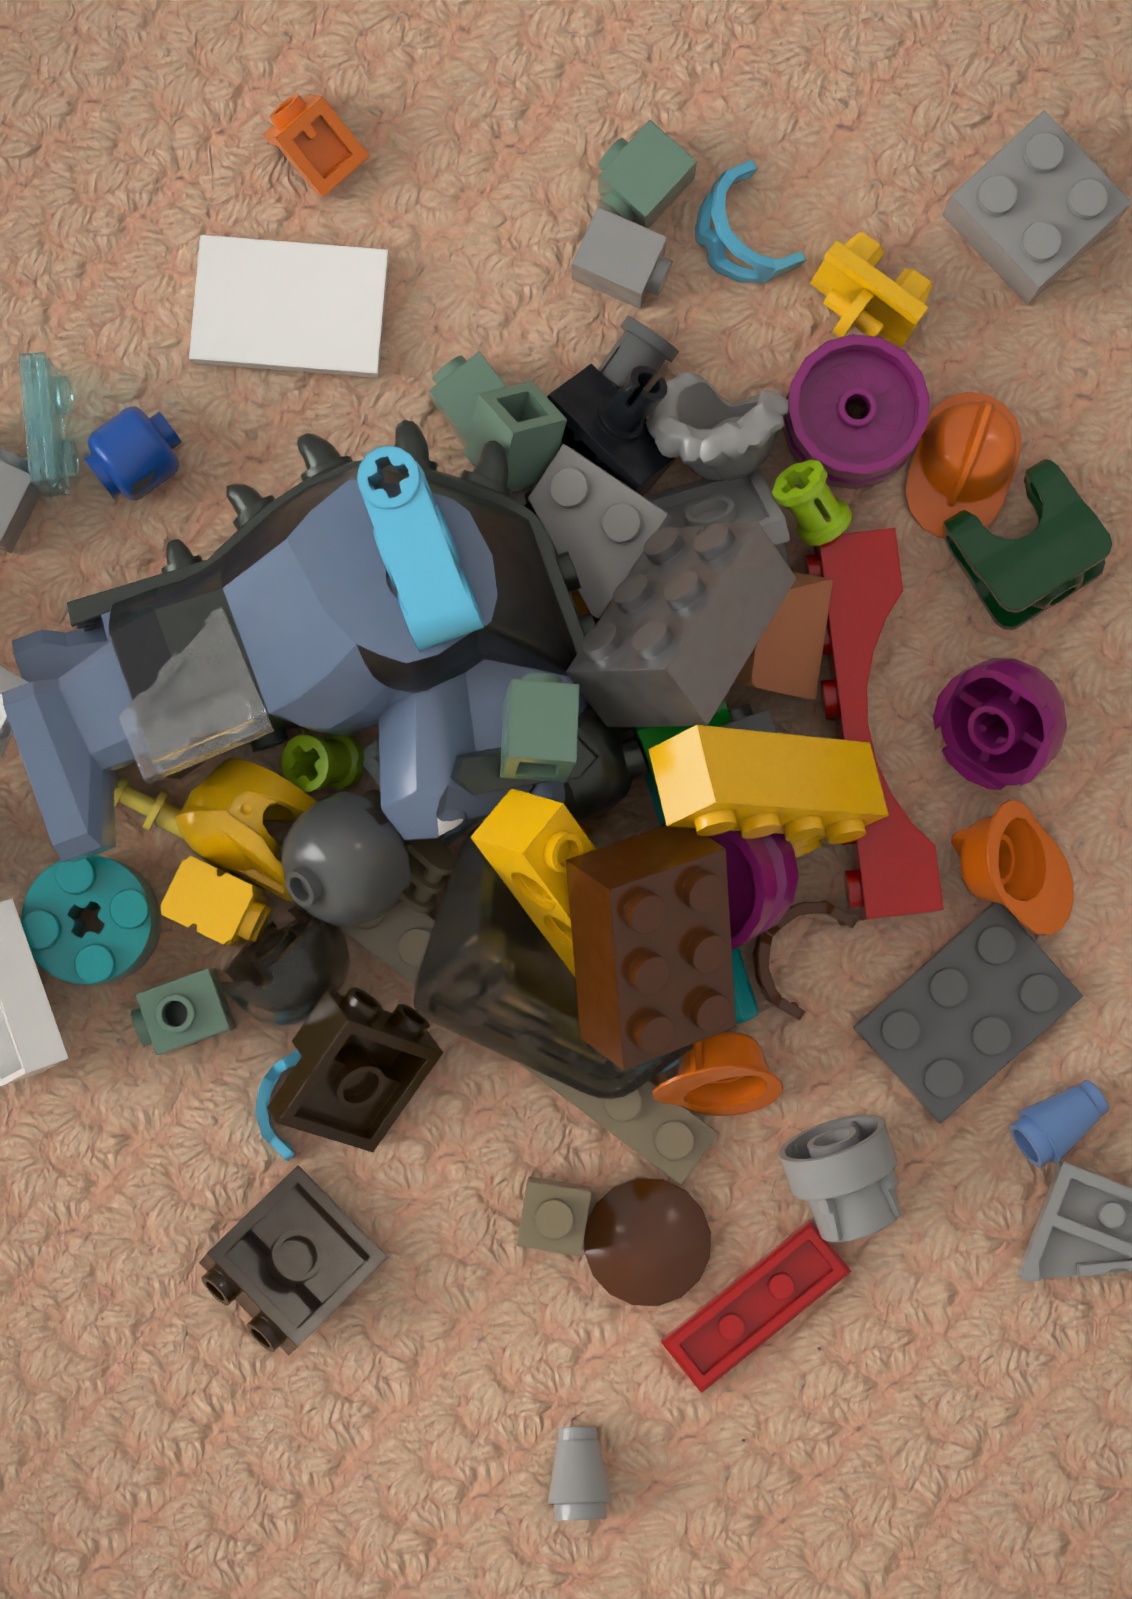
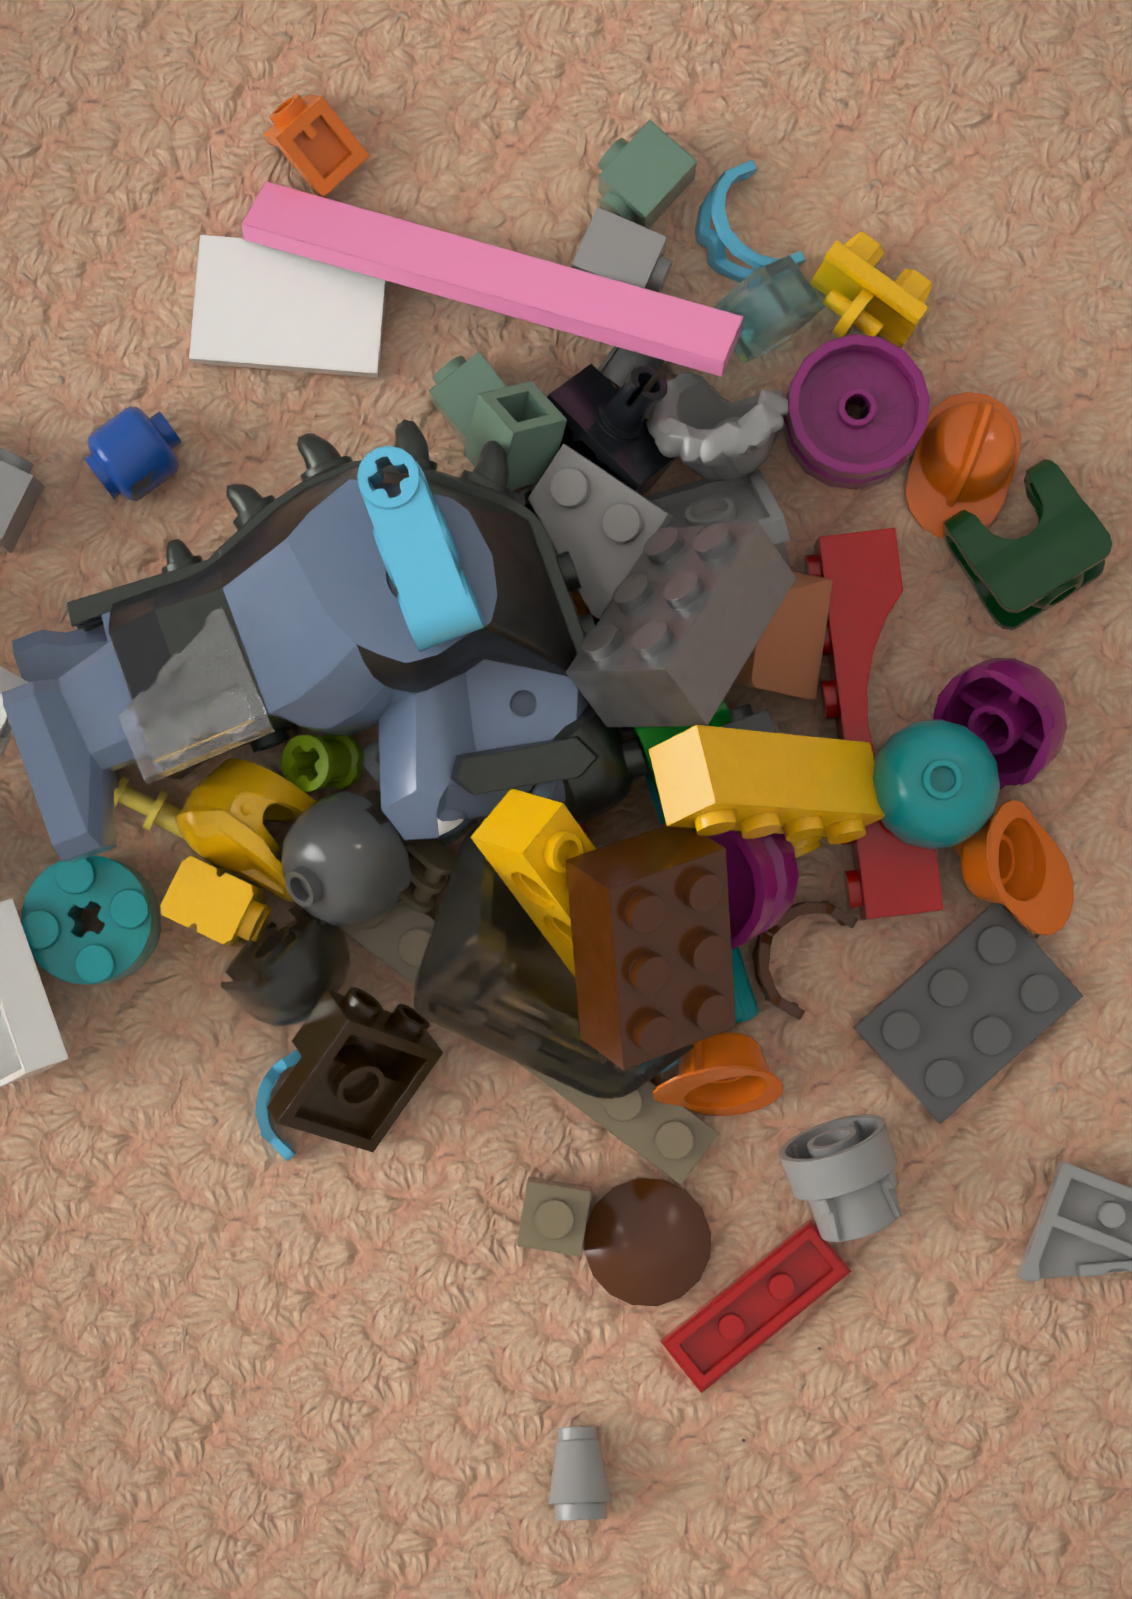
(45, 402): clear light blue plate -> none
(182, 1012): sand green brick -> none
(290, 1262): dark brown plate -> none
(493, 278): none -> bright pink tile
(539, 728): sand green brick -> none
(773, 307): none -> clear light blue brick
(812, 502): lime bush -> none
(935, 784): none -> teal cylinder
(1036, 207): light grey brick -> none
(1058, 1122): medium blue cone -> none

